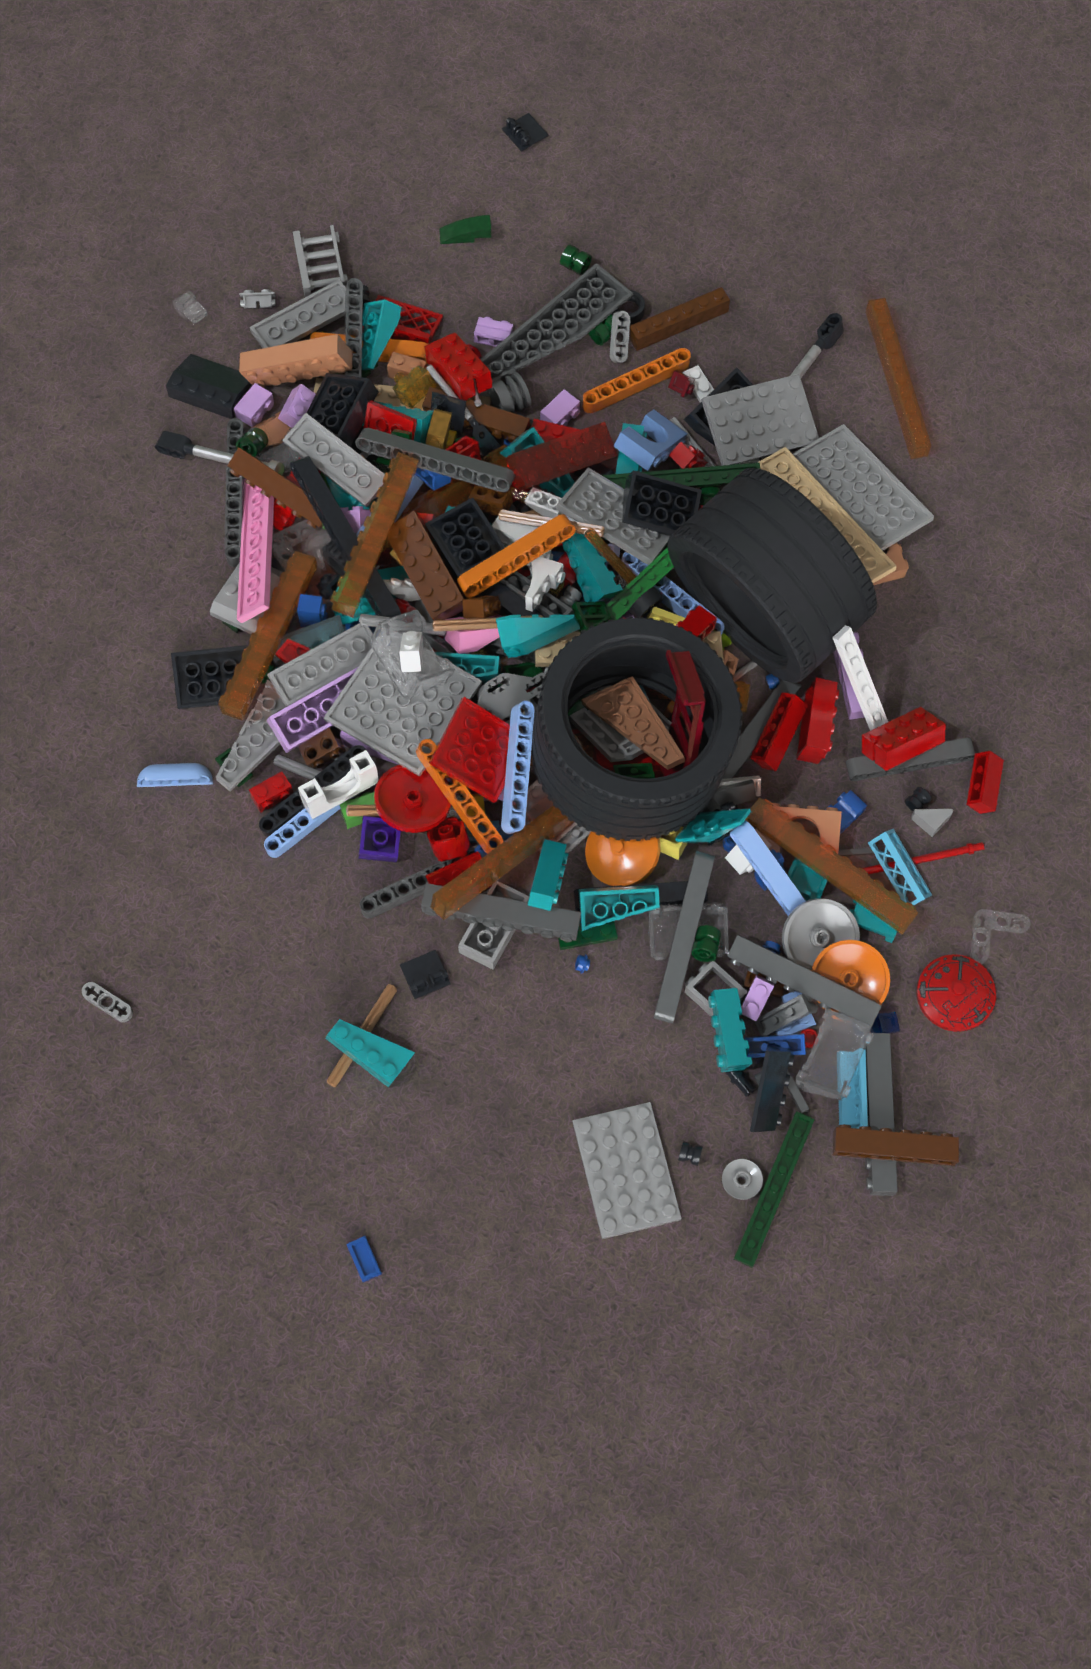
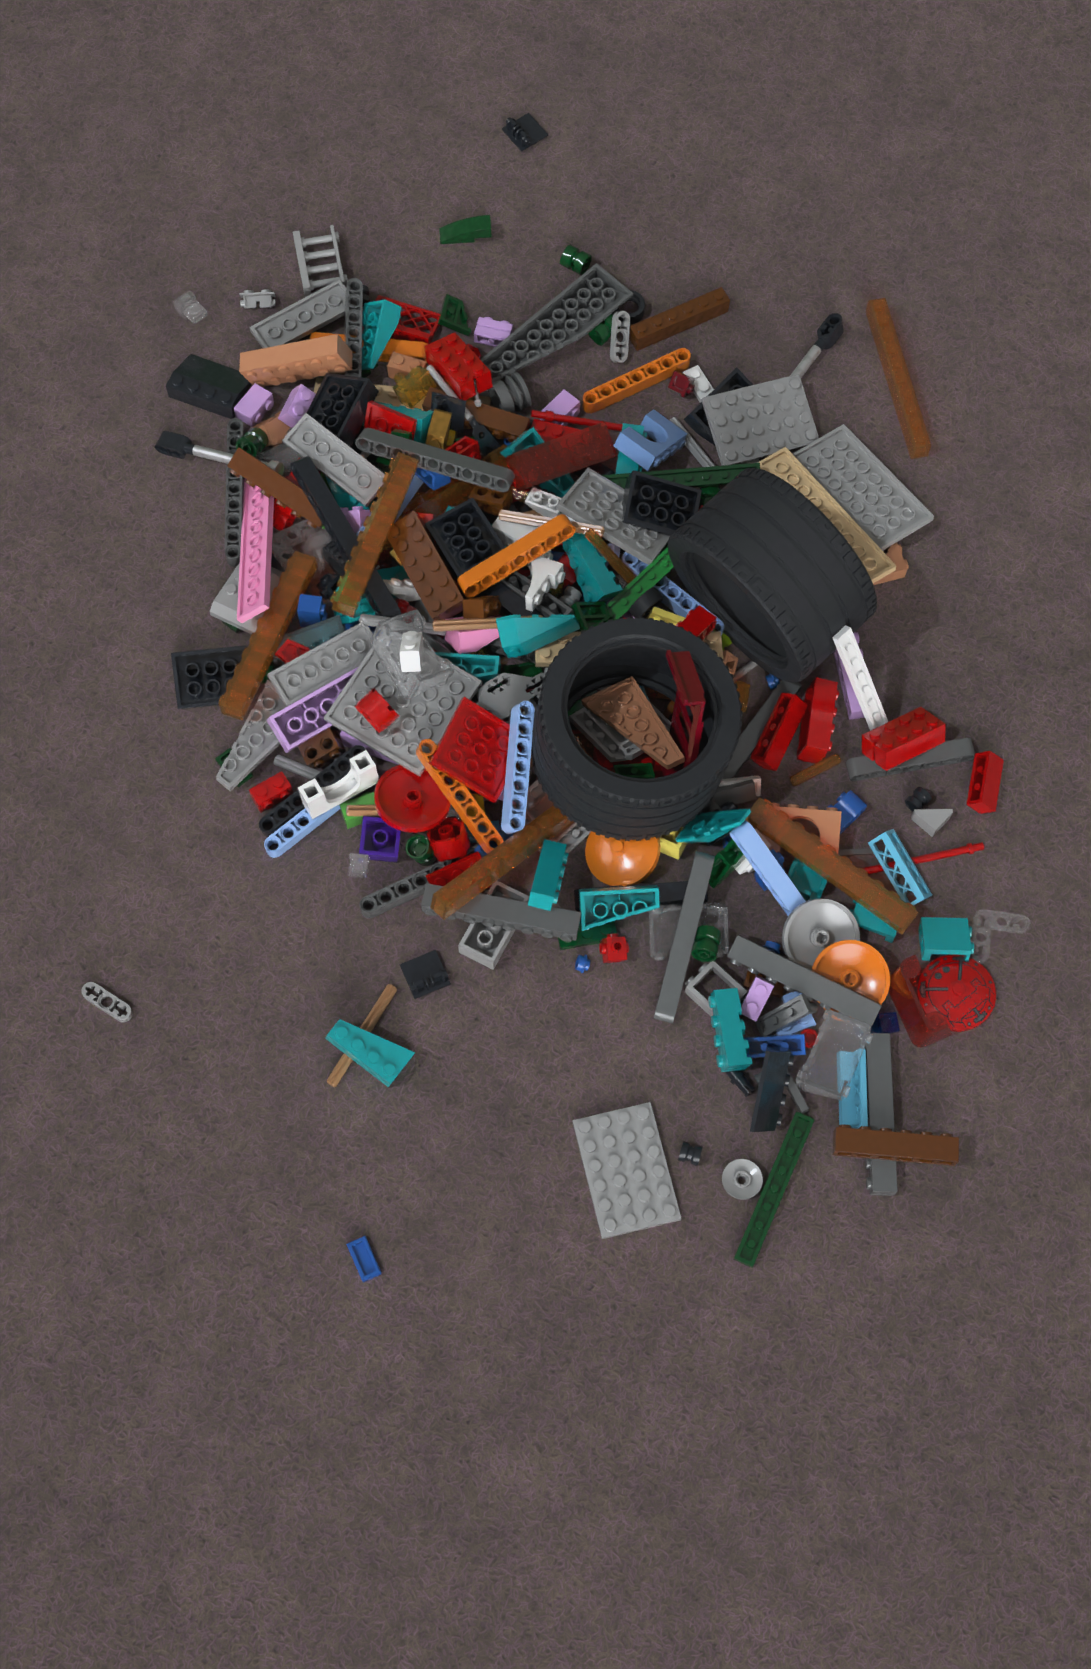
(174, 775): light blue brick -> none
(359, 865): none -> clear panel
(376, 710): none -> red brick
(420, 850): none -> dark green wheel
(453, 315): none -> dark green wing
(550, 416): none -> red bar
(614, 948): none -> red brick
(688, 456): red brick -> none
(725, 863): none -> dark green slope
(815, 769): none -> clear orange axle
(920, 1027): none -> clear red windscreen
(945, 937): none -> teal panel

